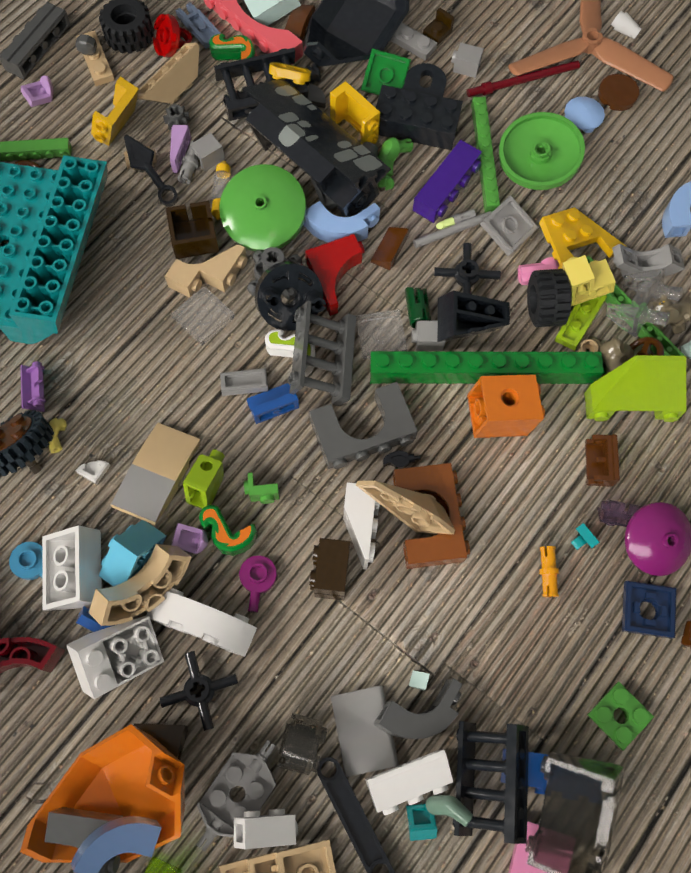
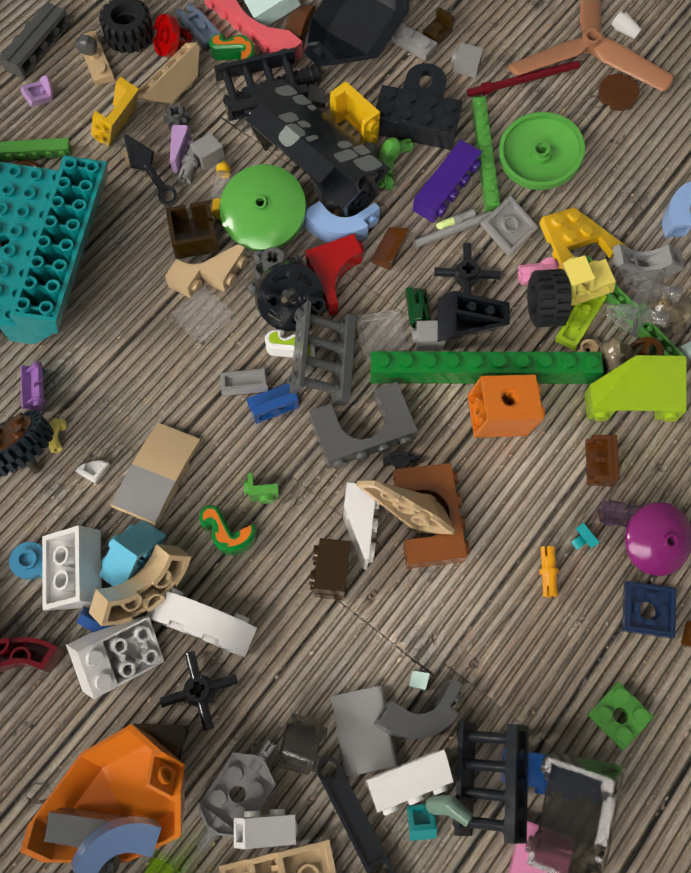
(190, 538): lavender plate -> none
(204, 479): lime torso -> none
(258, 577): magenta piece -> none
(297, 74): yellow plate -> none
(384, 70): green plate -> none
(585, 113): light blue dish -> none

